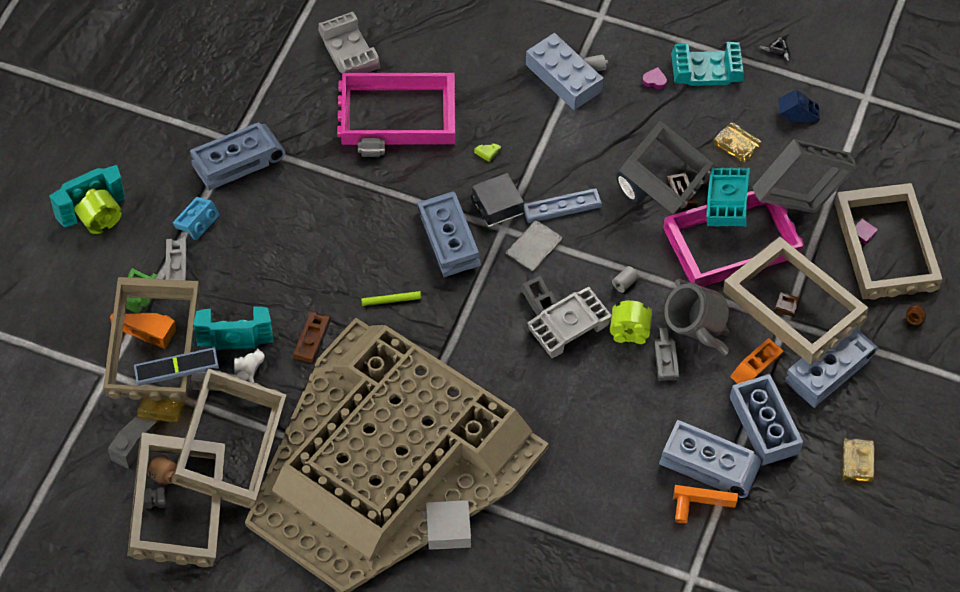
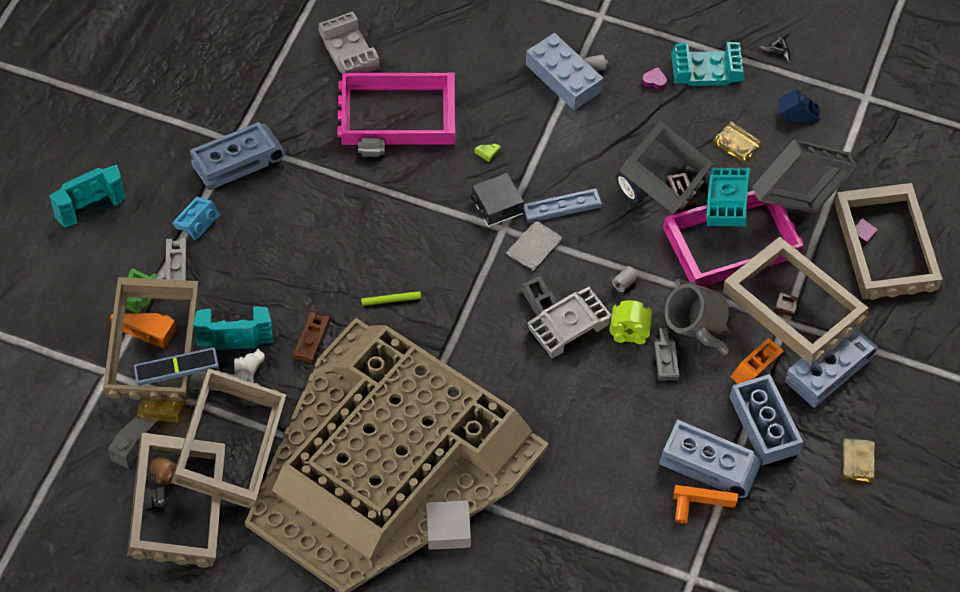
(98, 211): lime brick -> none
(449, 234): sand blue hinge -> none
(916, 314): reddish brown plate -> none

